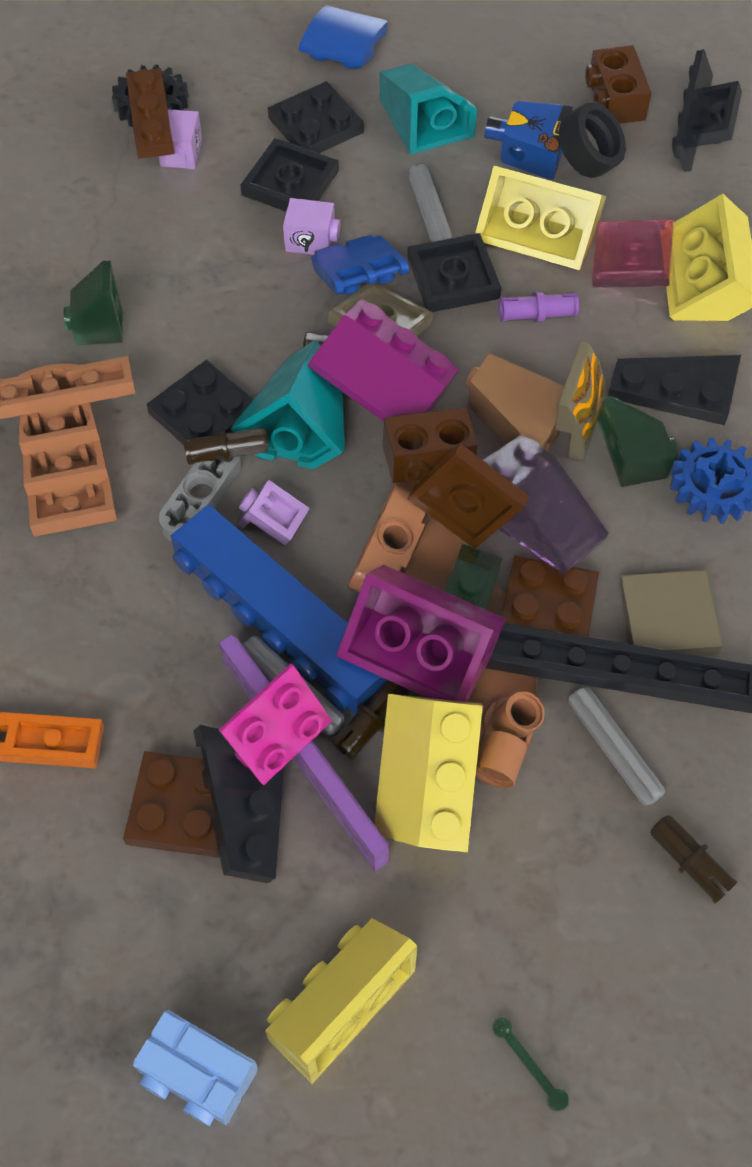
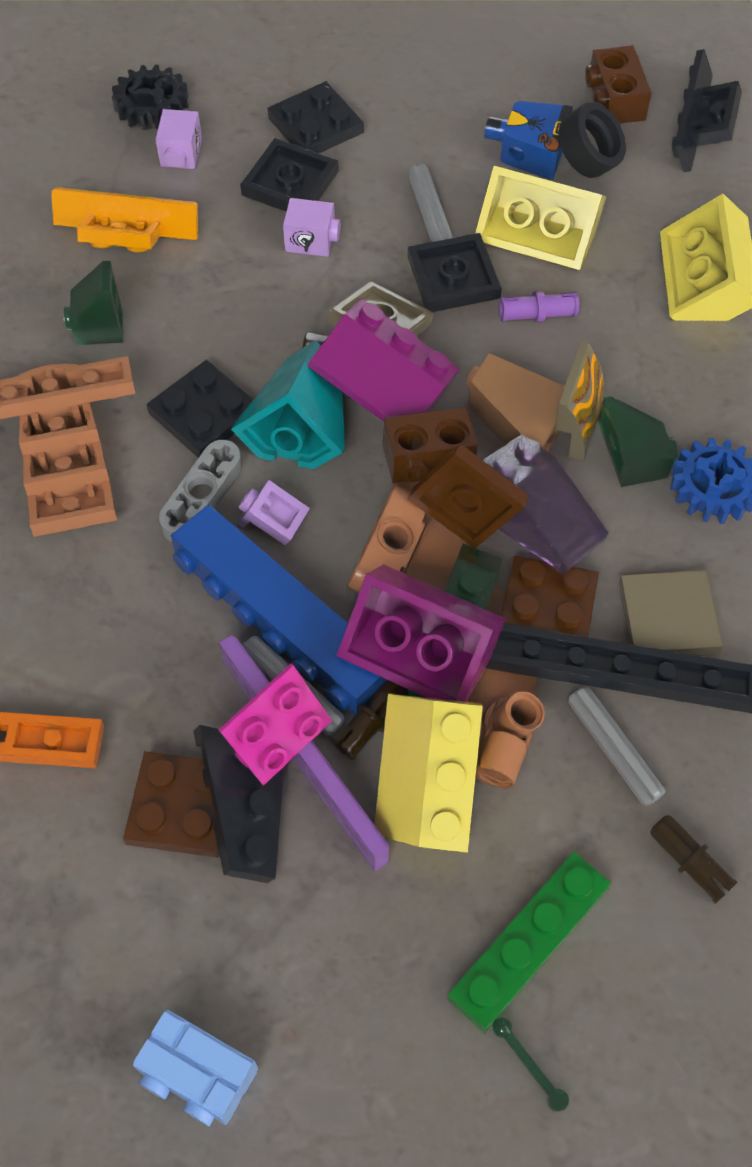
(122, 218): none -> light orange bracket
(149, 113): reddish brown plate -> none
(226, 445): dark brown axle -> none
(341, 997): light yellow slope -> none
(342, 37): blue slope -> none
(360, 261): blue plate -> none
(425, 109): teal slope -> none
(528, 942): none -> green plate
(633, 254): clear pink tile -> none
(678, 385): black wing -> none

